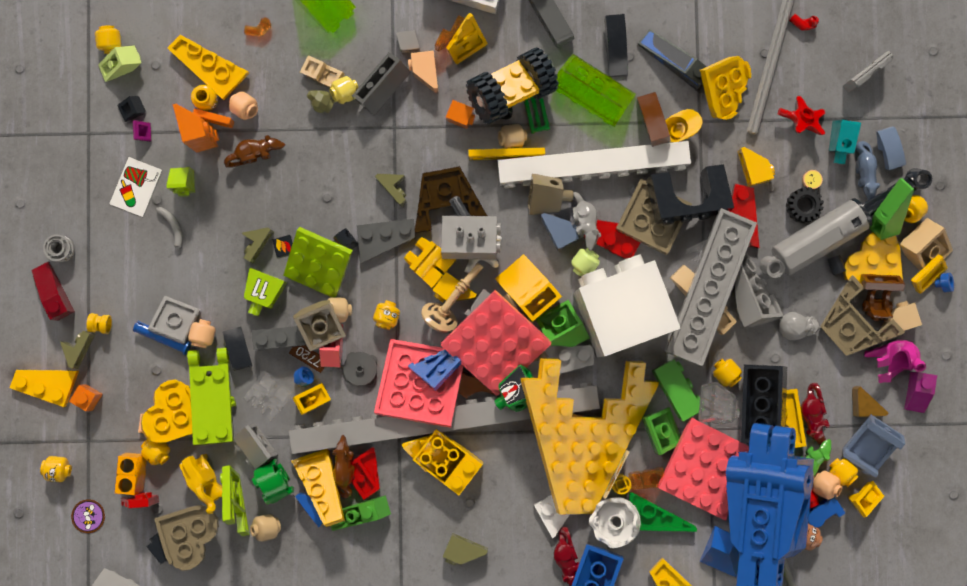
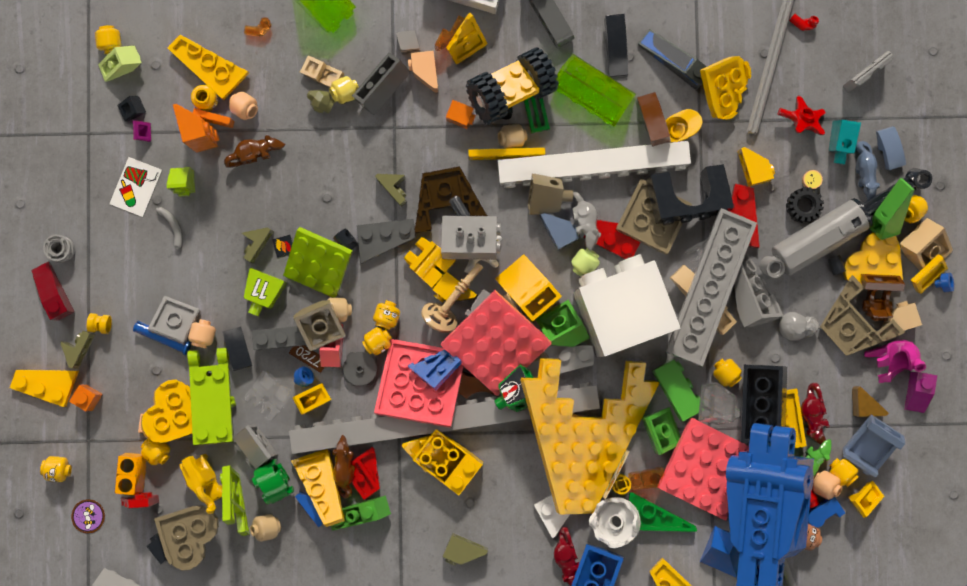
(377, 341): none -> yellow head

